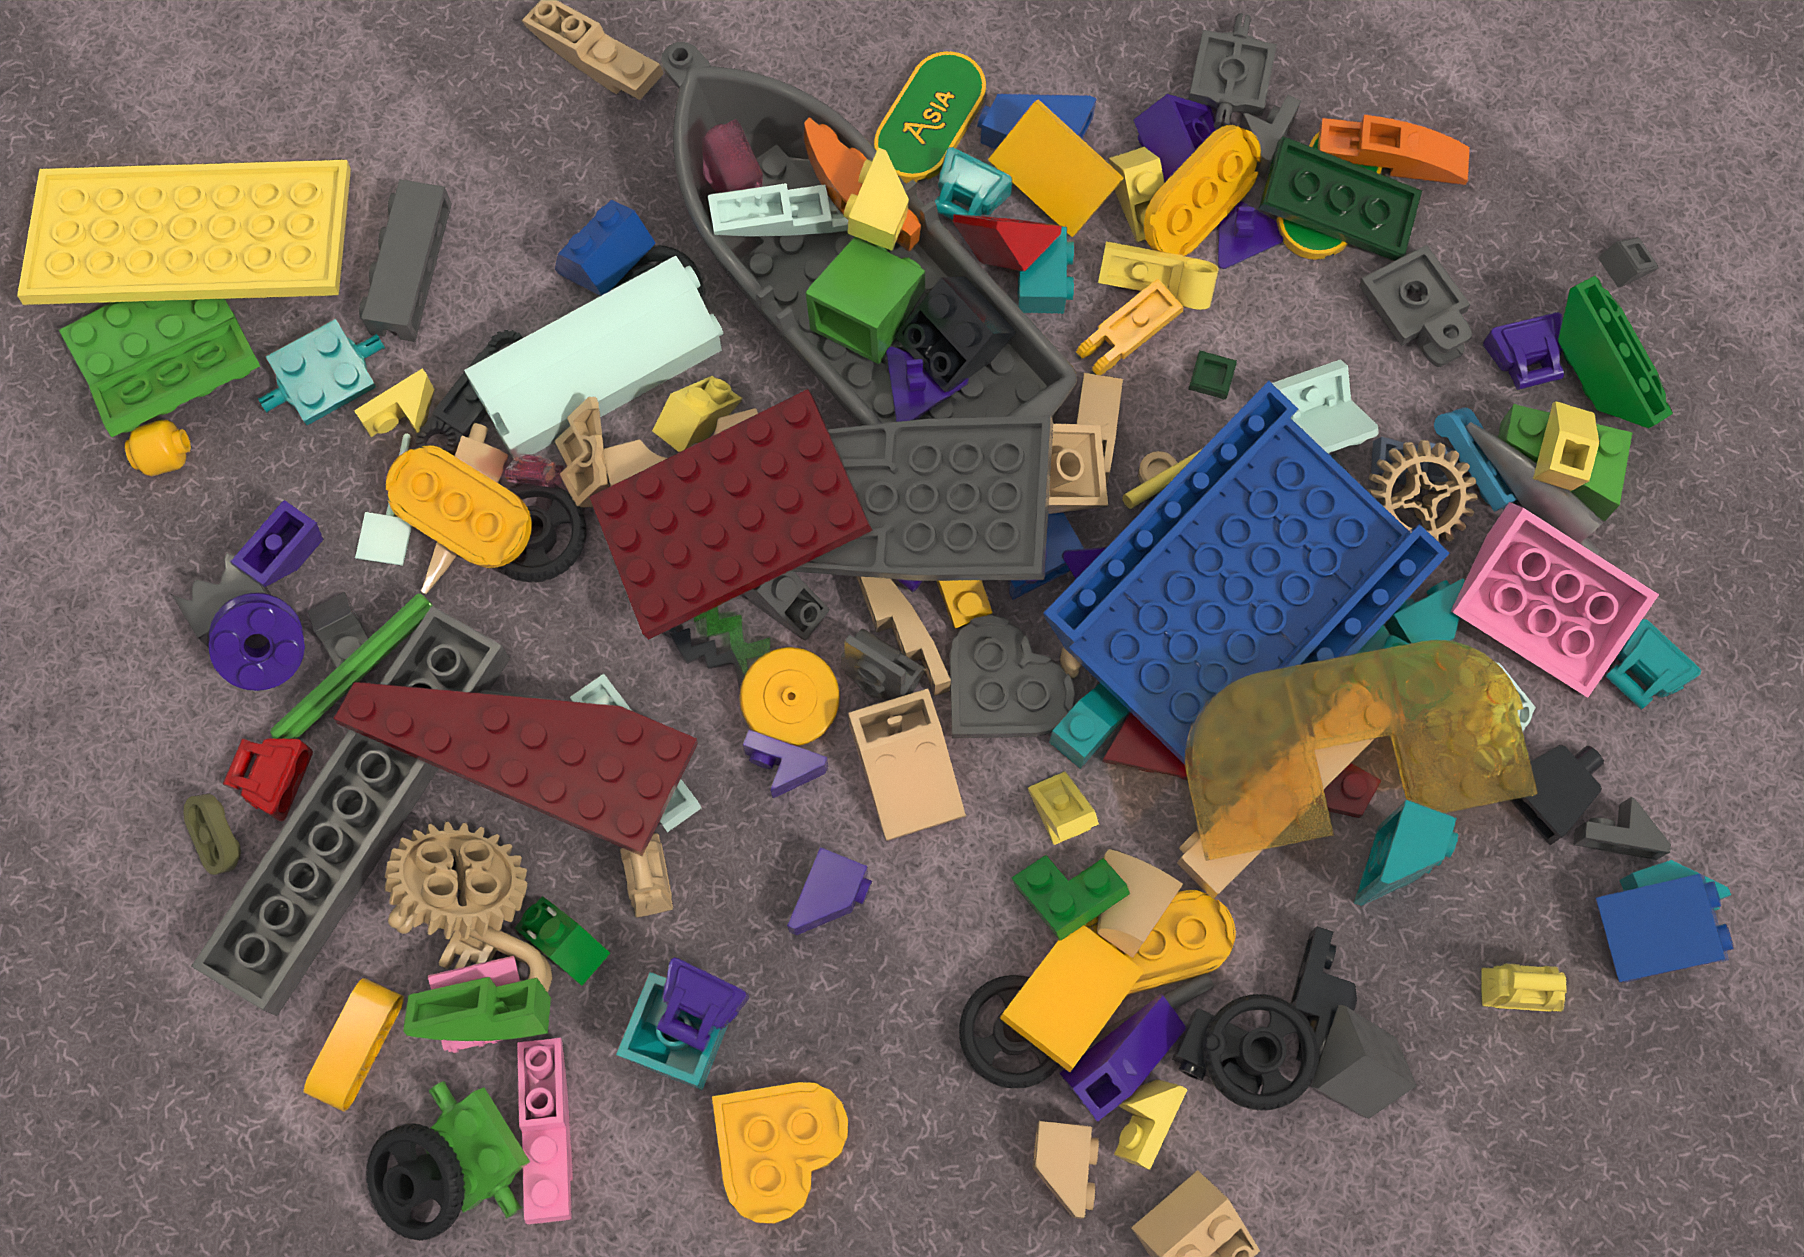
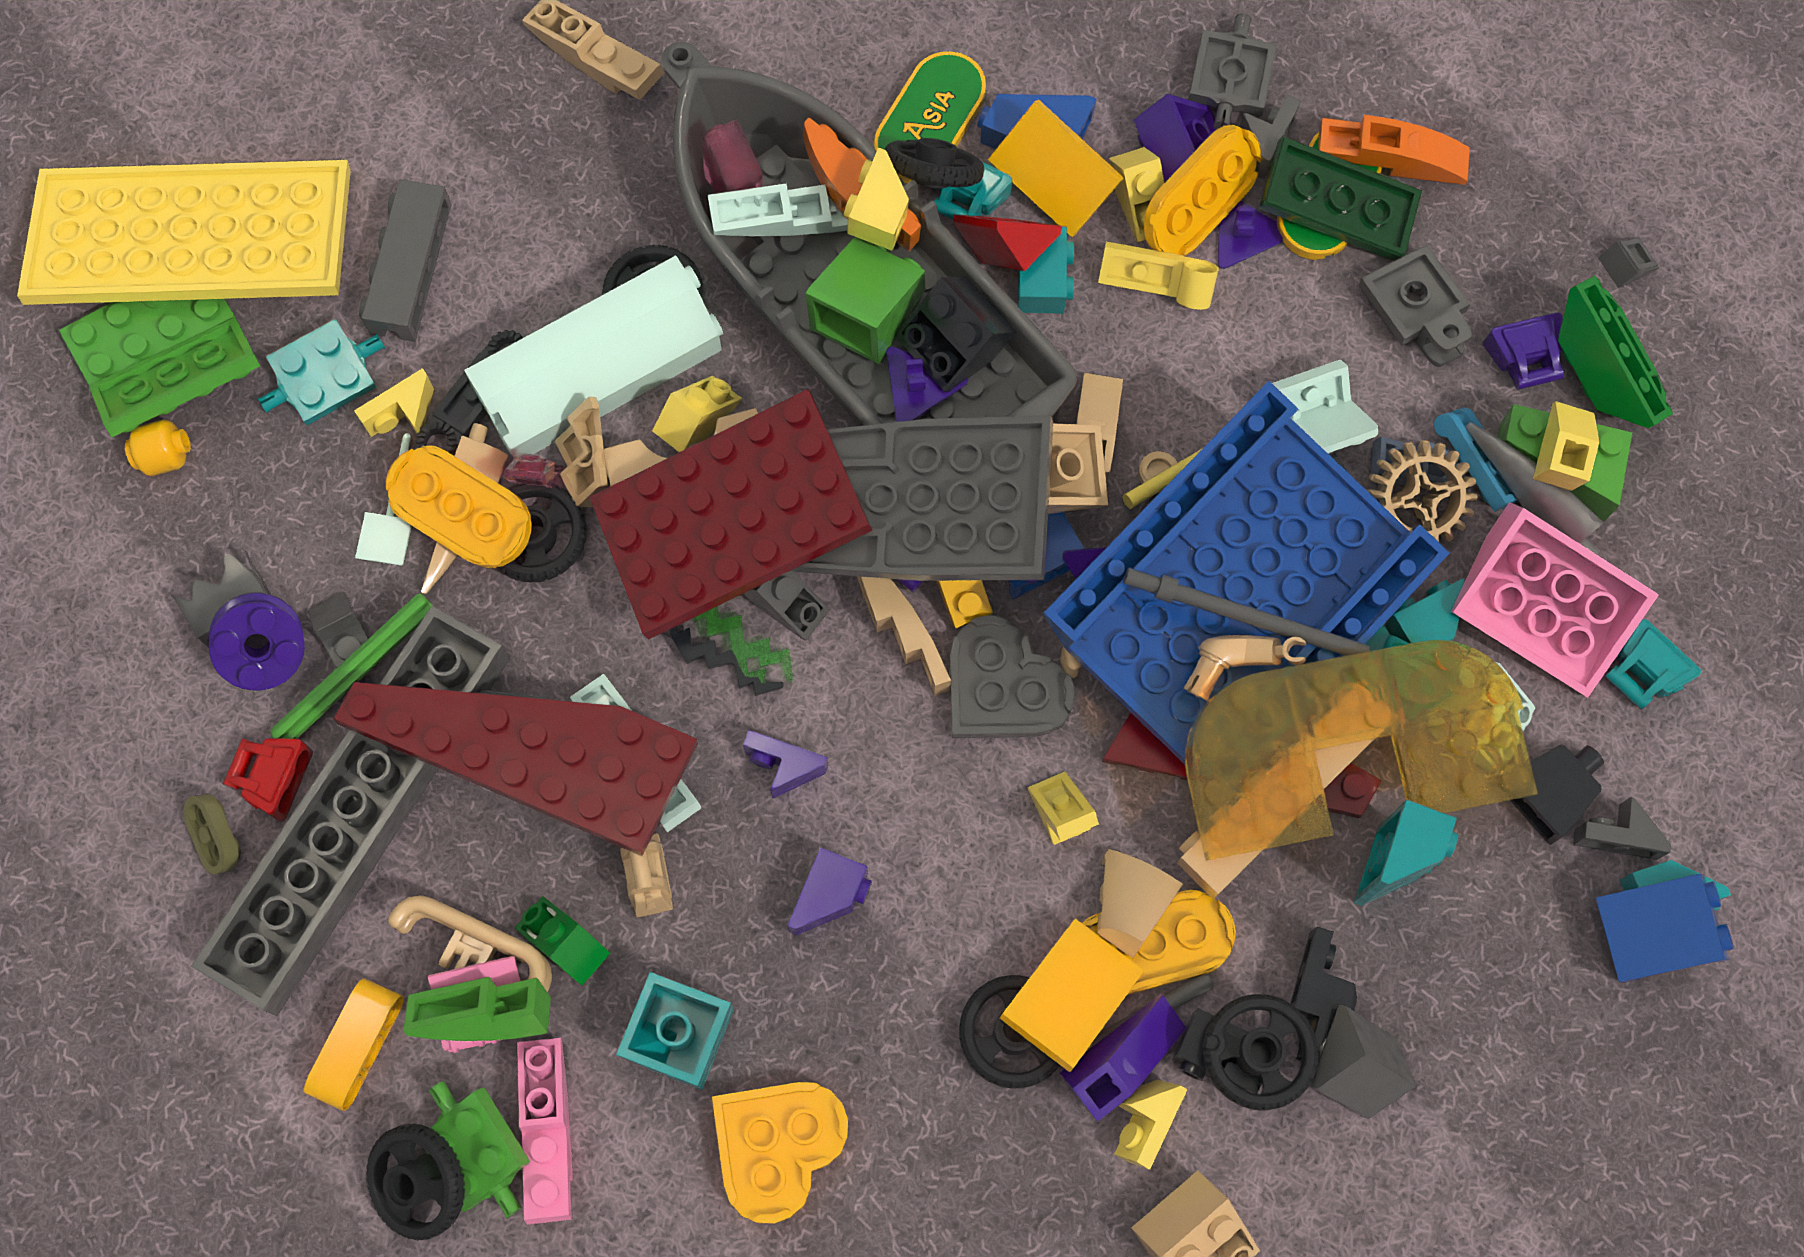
(278, 545): dark purple slope -> none
(427, 886): tan gear -> none
(605, 249): blue slope -> none
(701, 996): dark purple piece -> none
(789, 696): yellow wheel -> none
(879, 667): dark grey piece -> none
(906, 764): tan slope -> none
(935, 163): none -> black wheel
(1063, 1163): tan slope -> none
(1070, 903): green plate -> none
(1088, 725): teal slope -> none
(1132, 325): yellow hinge -> none
(1169, 589): none -> dark grey bar
(1212, 375): dark green tile -> none
(1235, 651): none -> tan arm
(1523, 987): light yellow piece -> none

